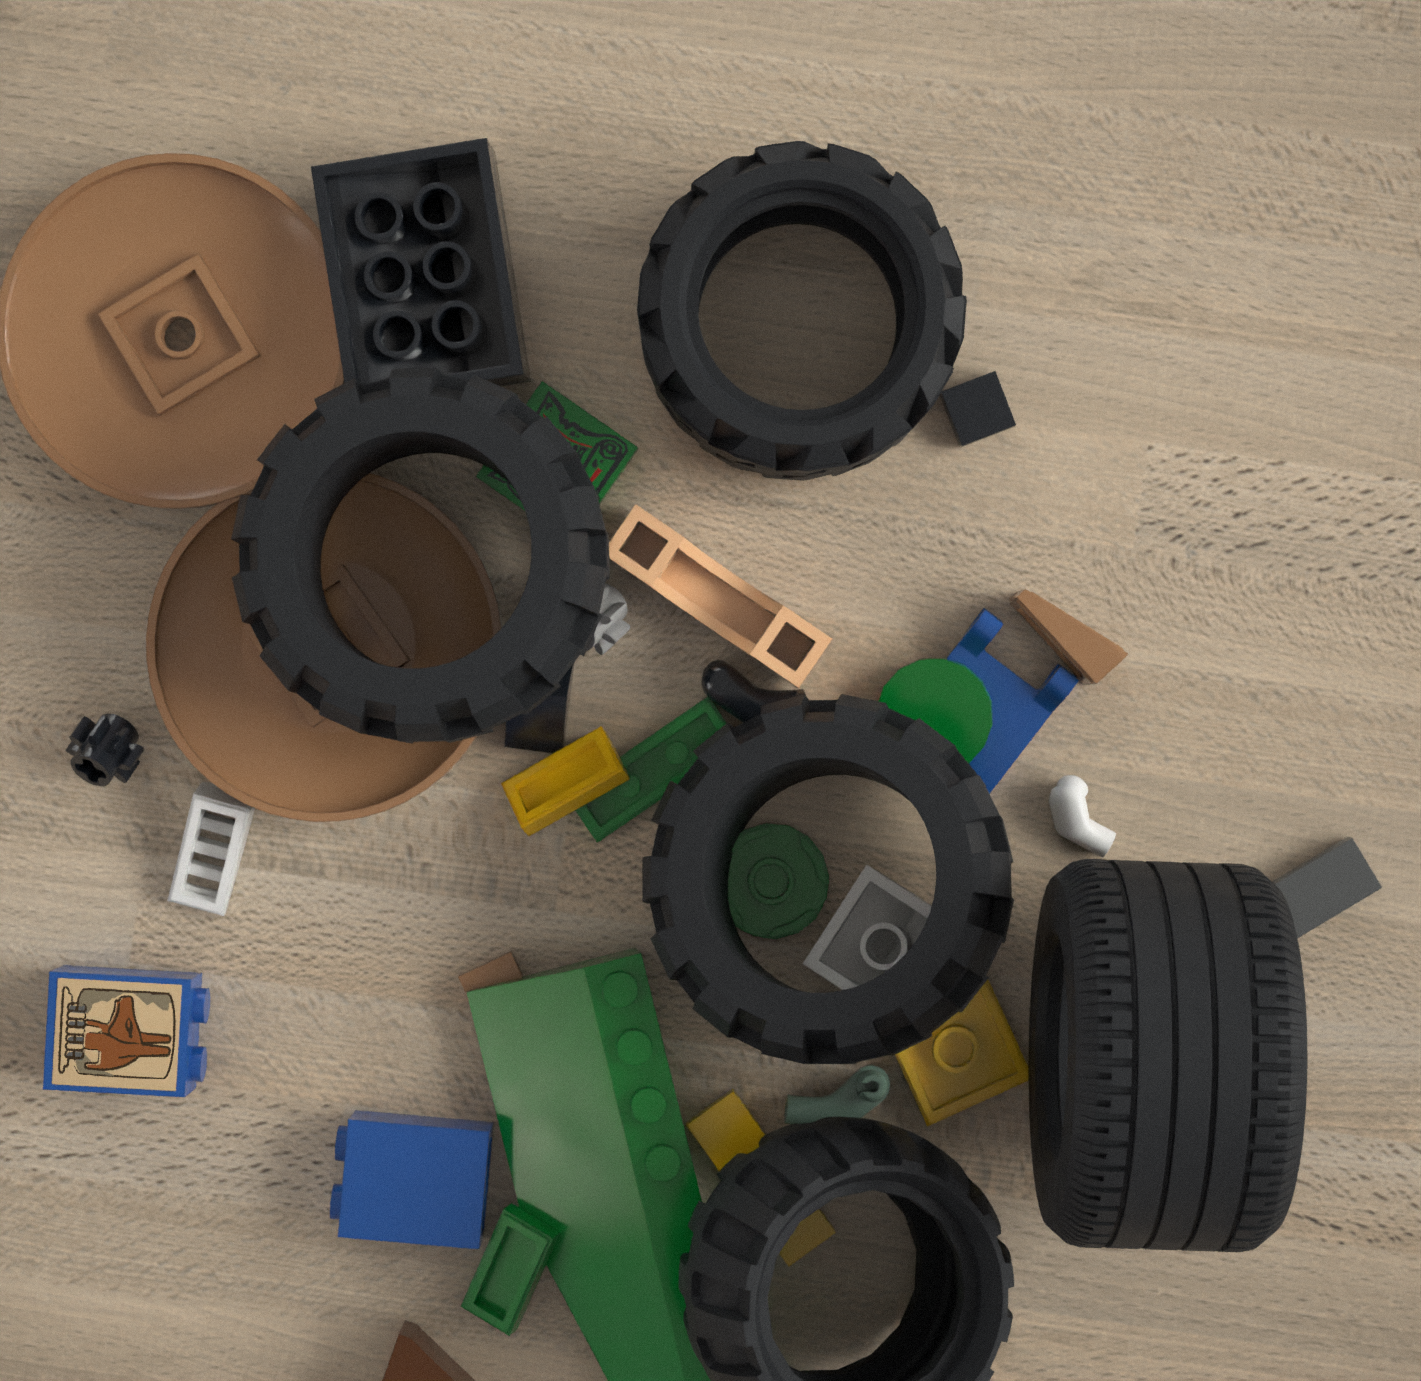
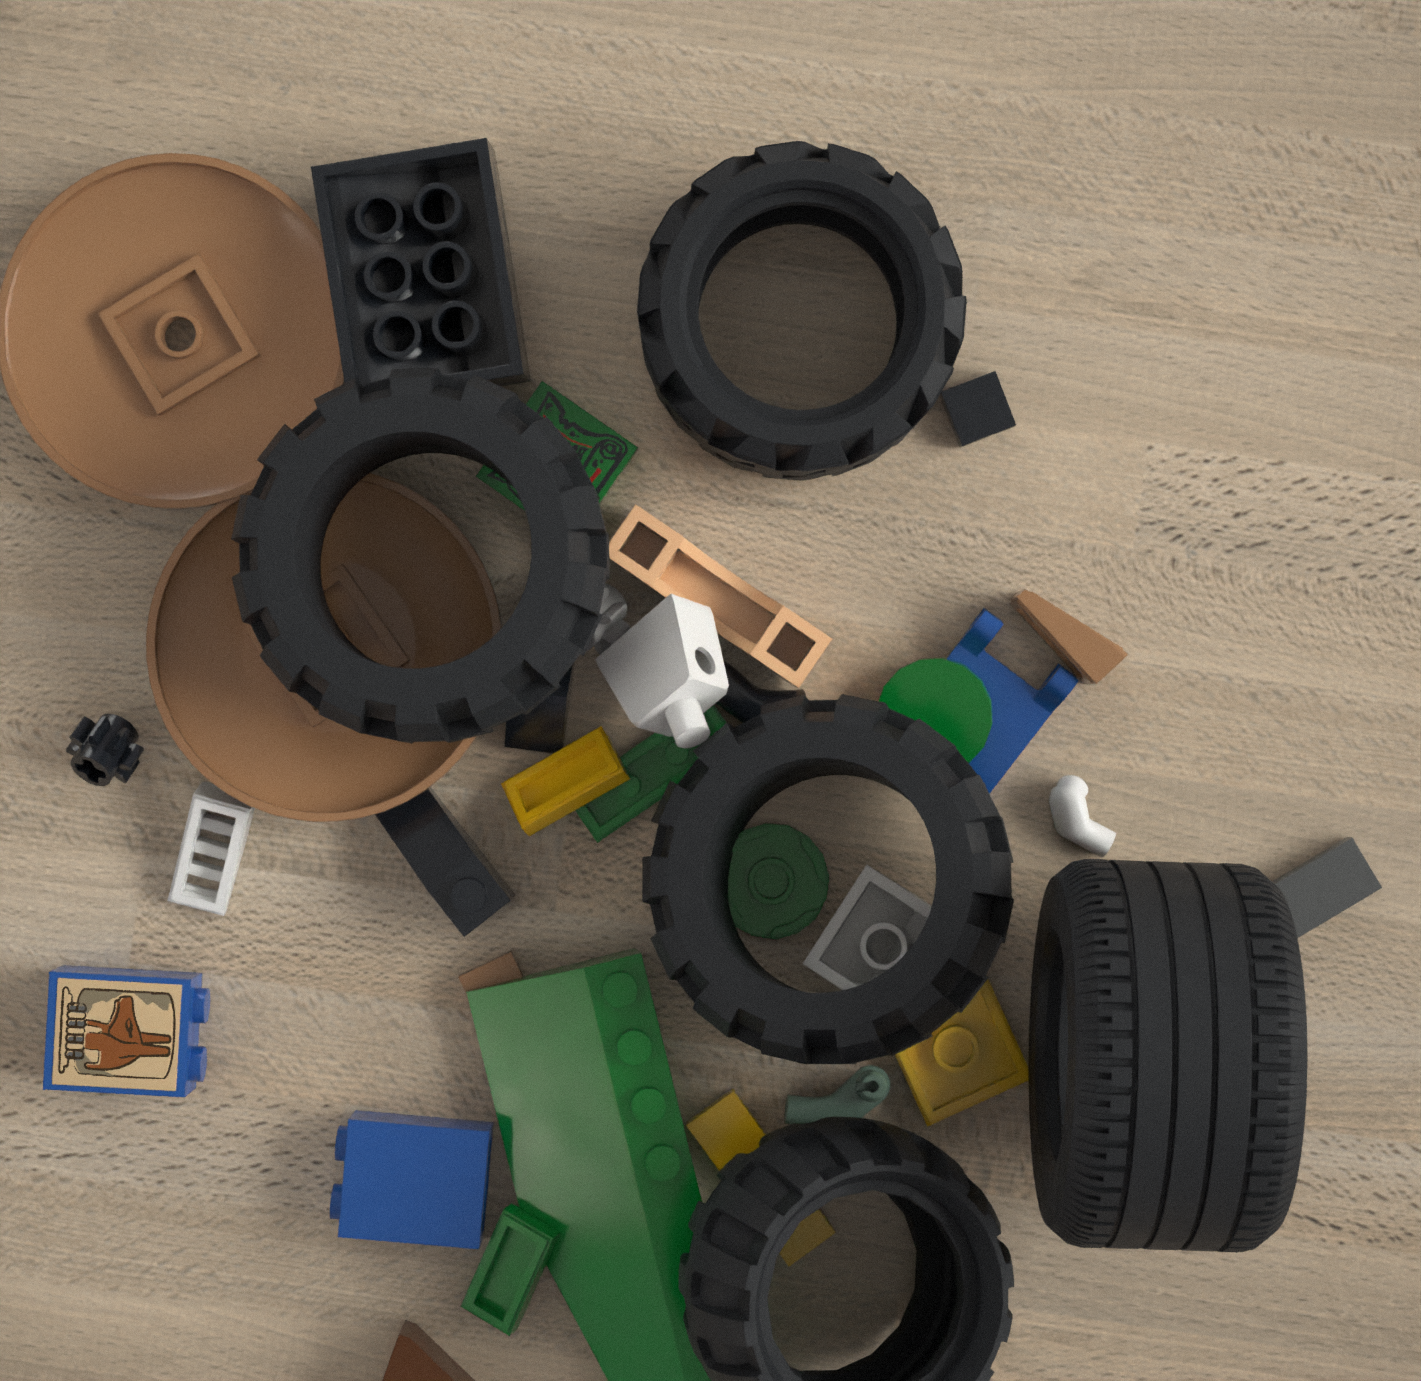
(446, 860): none -> black slope
(668, 670): none -> white torso

